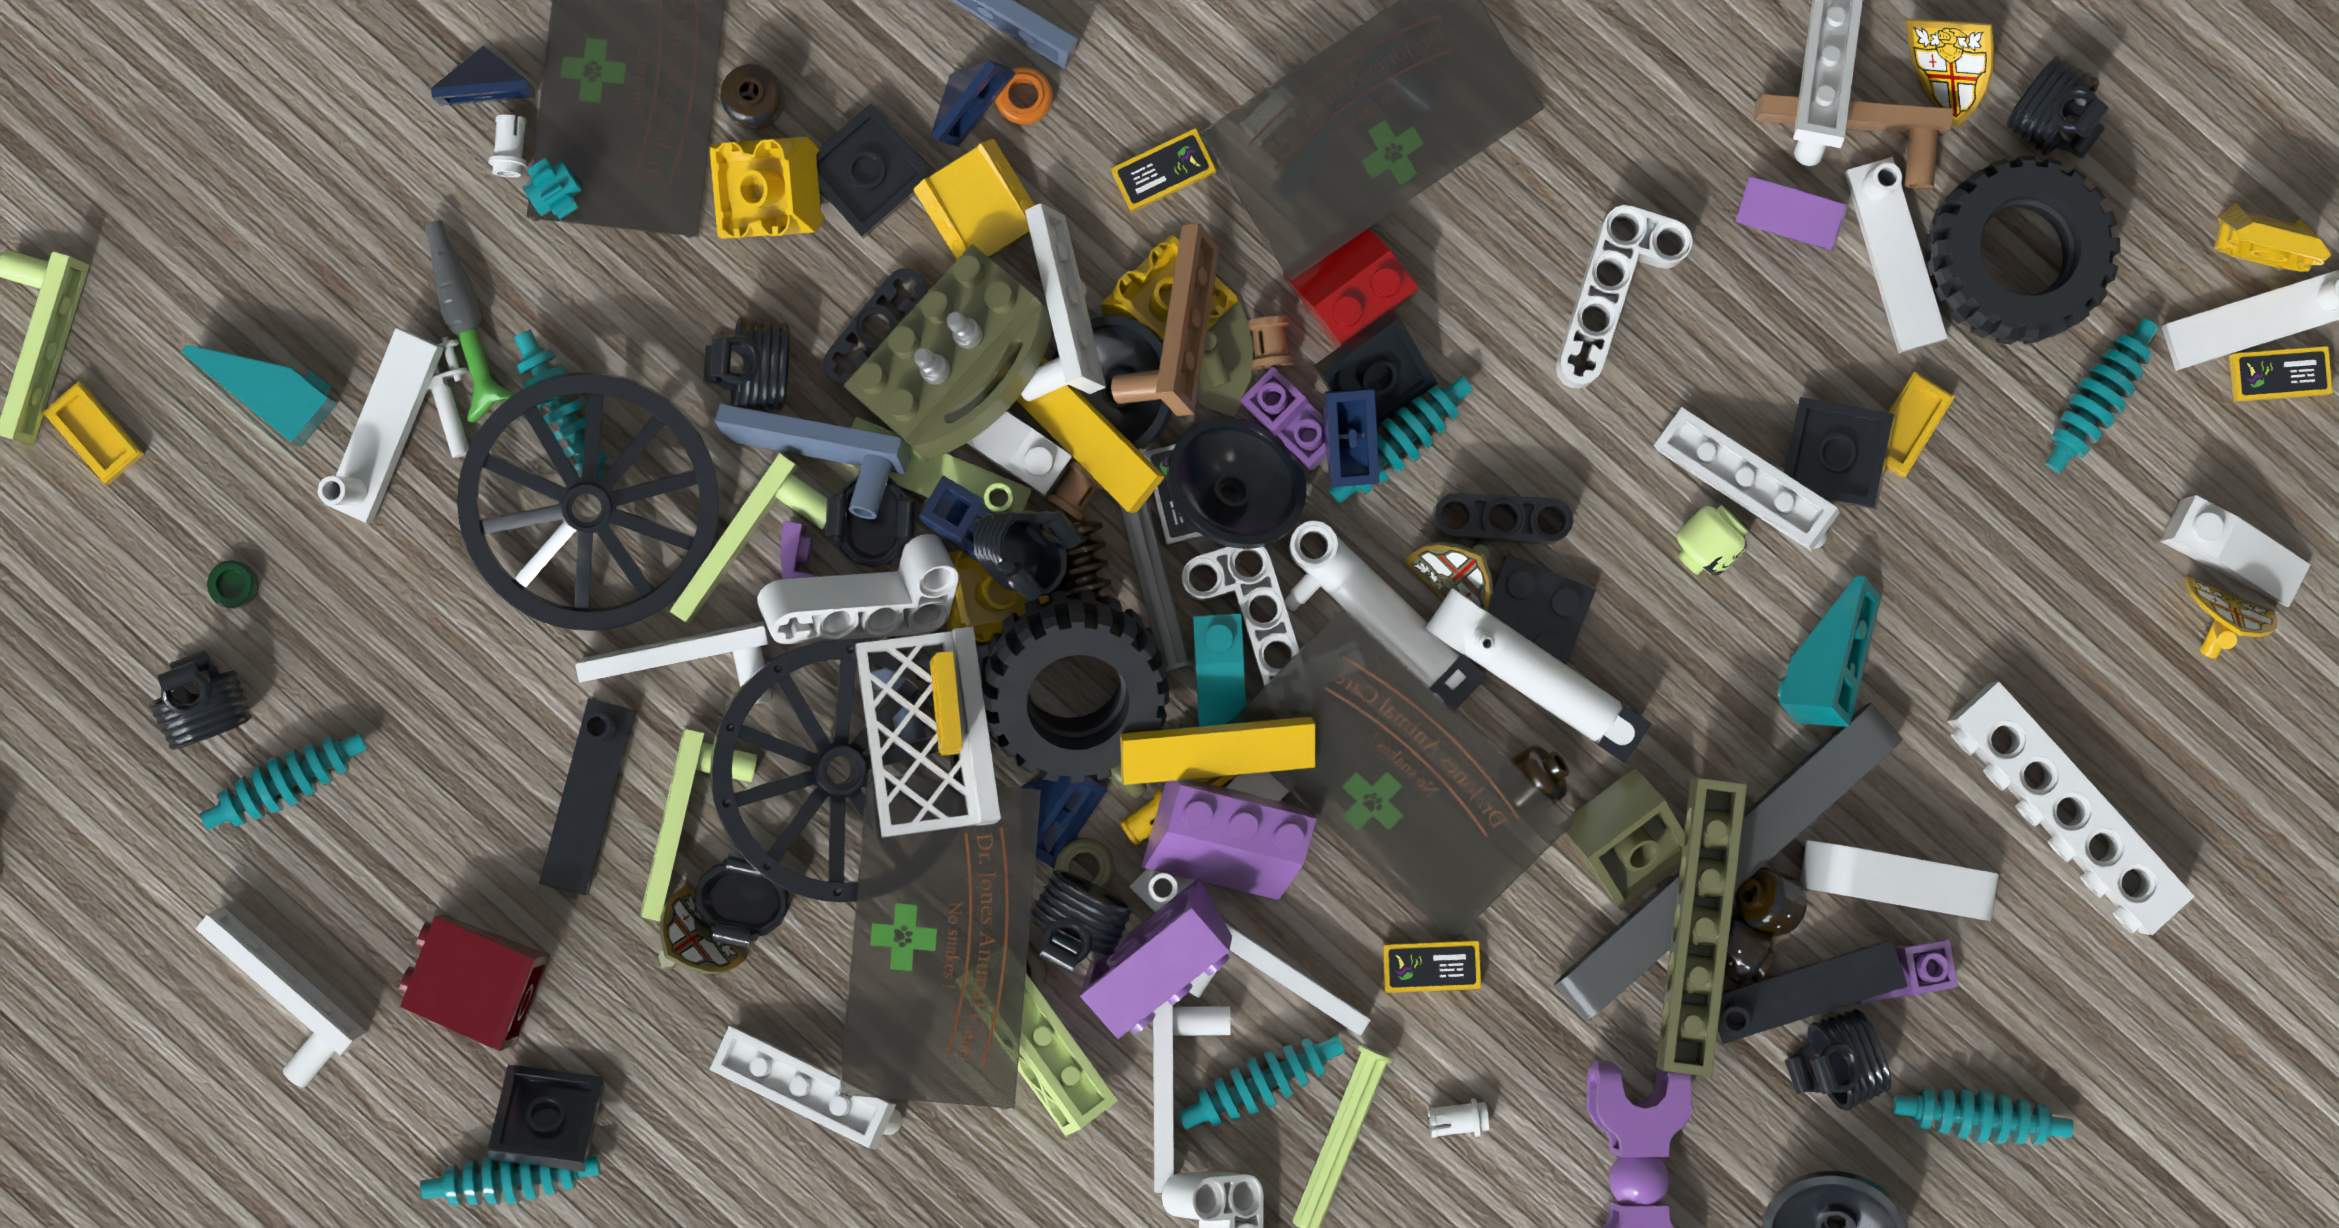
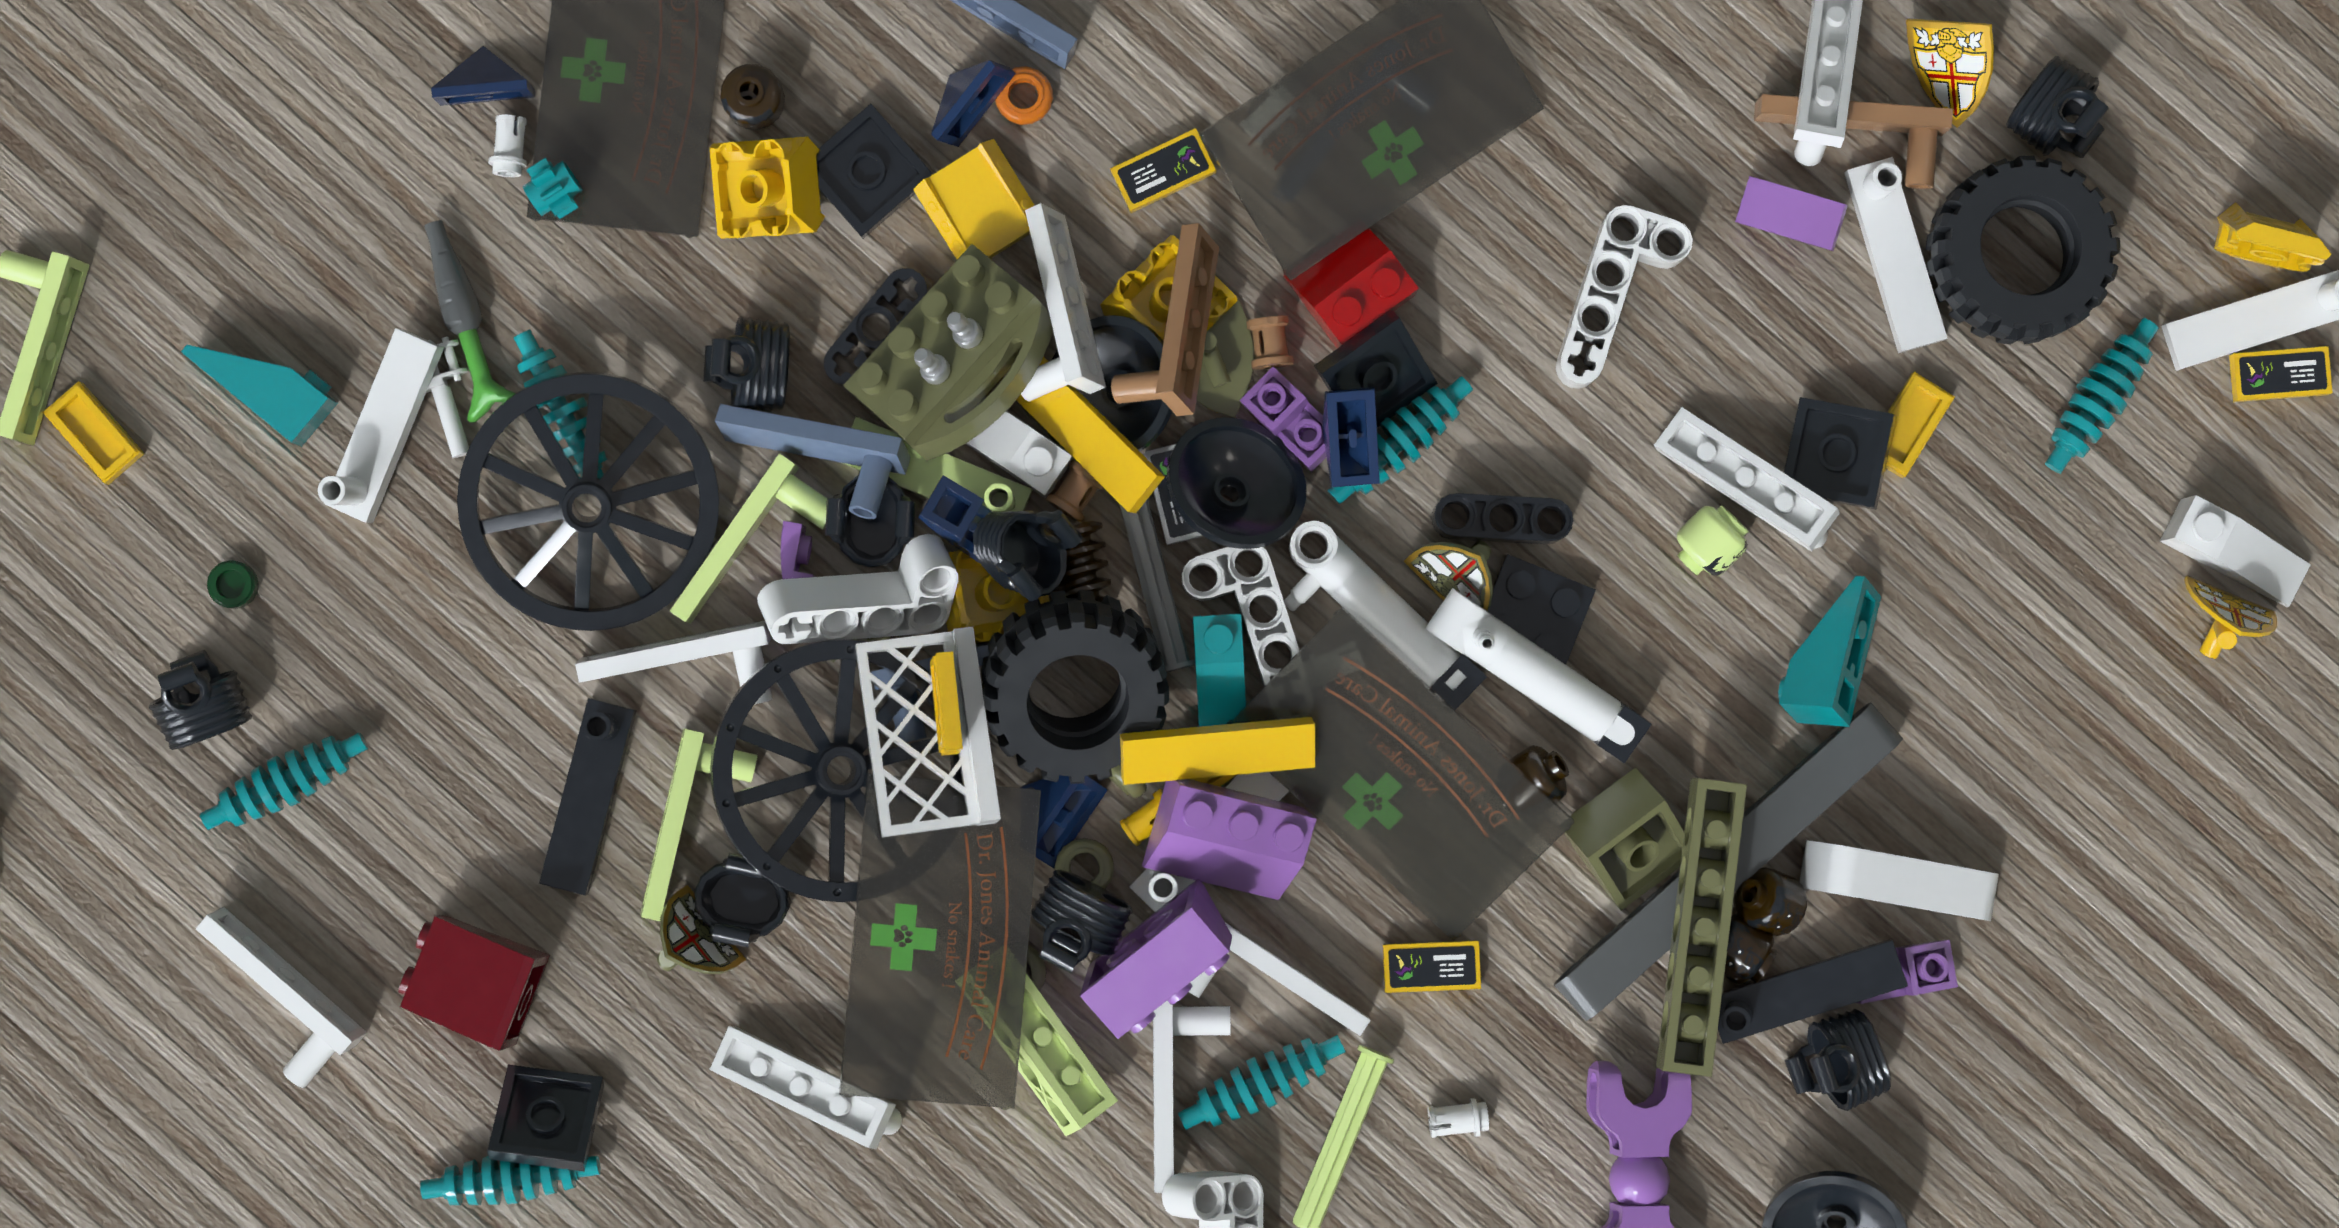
(1982, 1116): teal piece -> none
(2160, 889): white brick -> none

